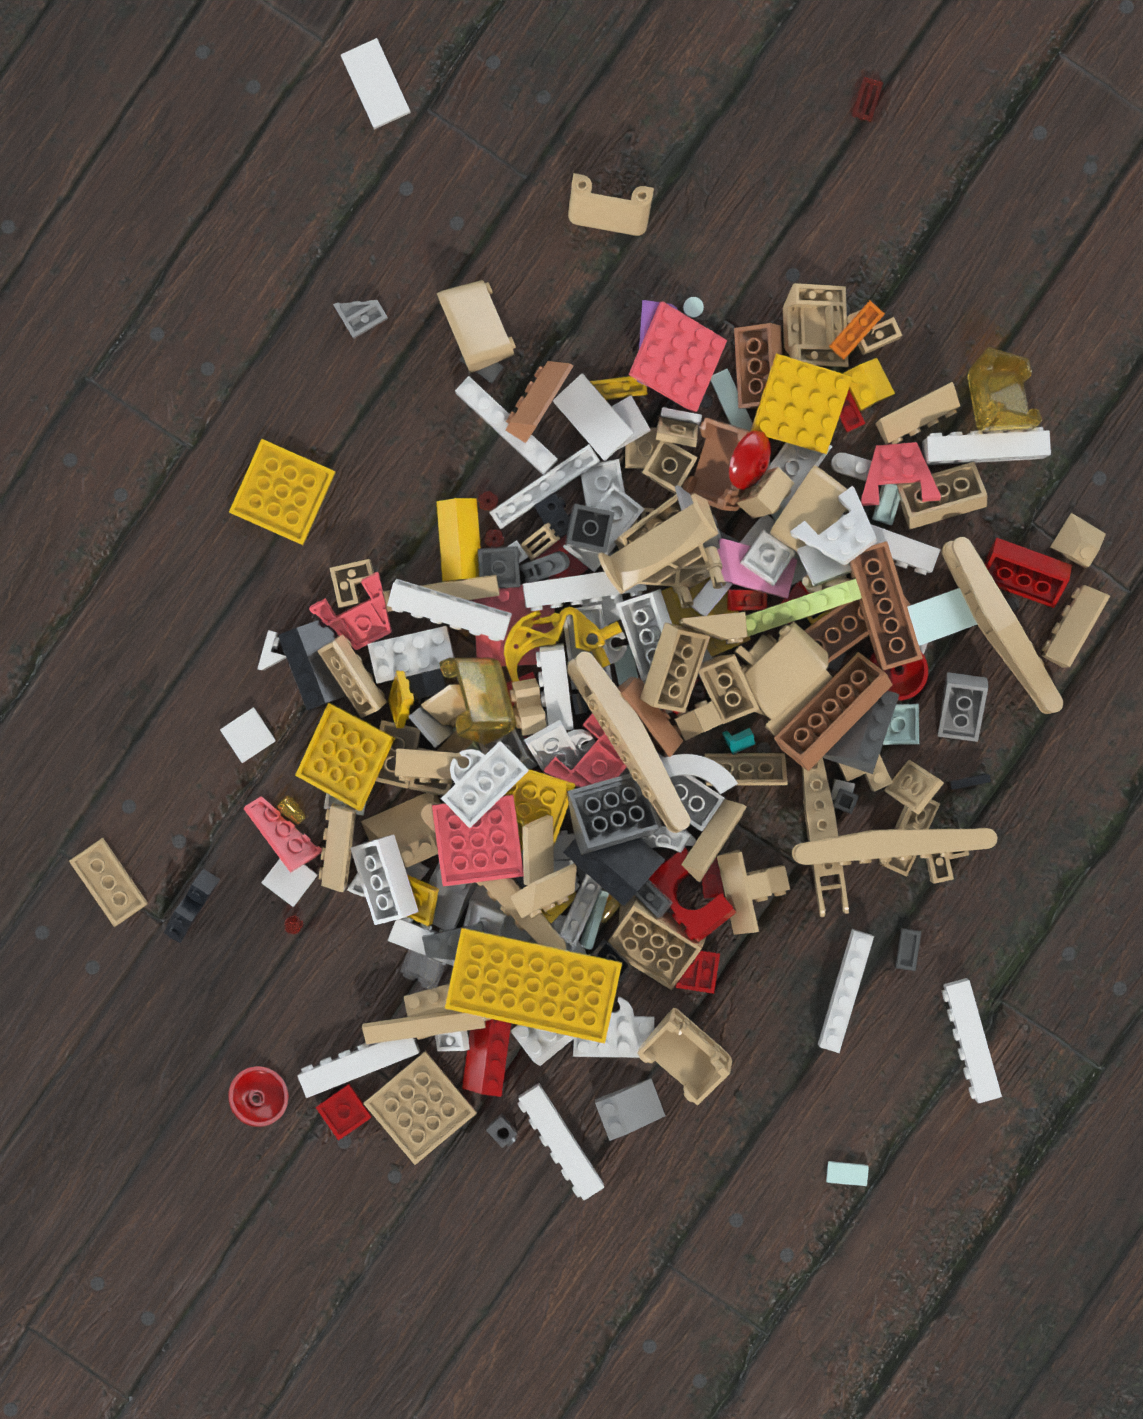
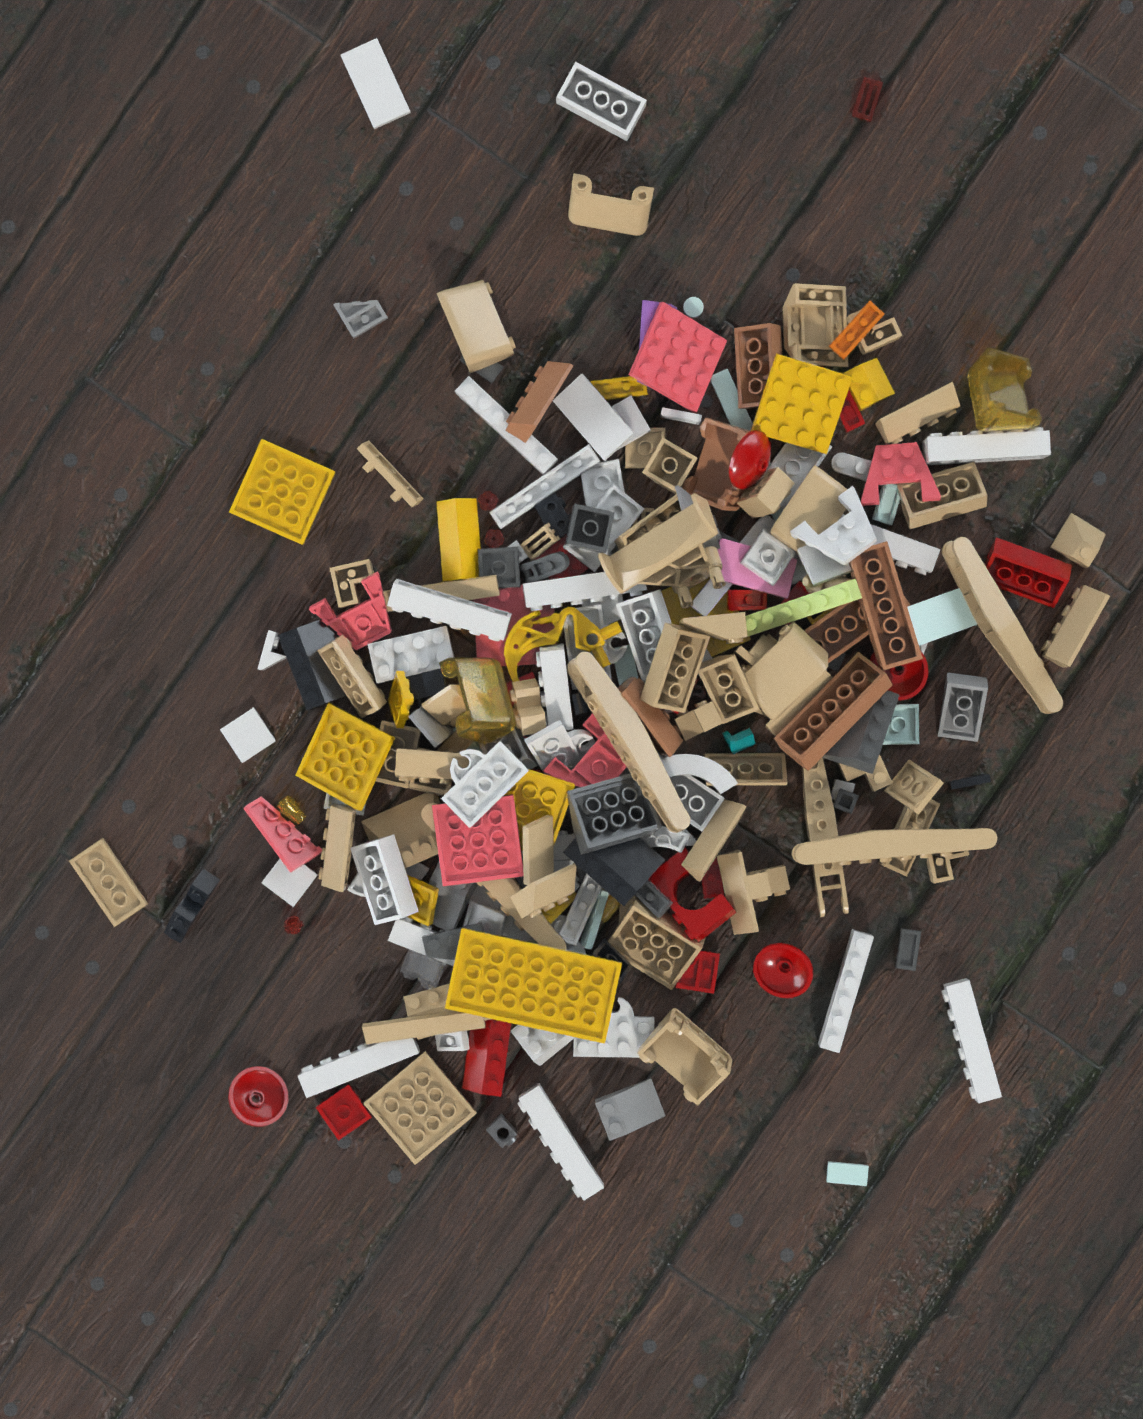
(385, 468): none -> tan hinge
(601, 101): none -> white brick
(677, 431): tan tile -> none
(783, 979): none -> red dish

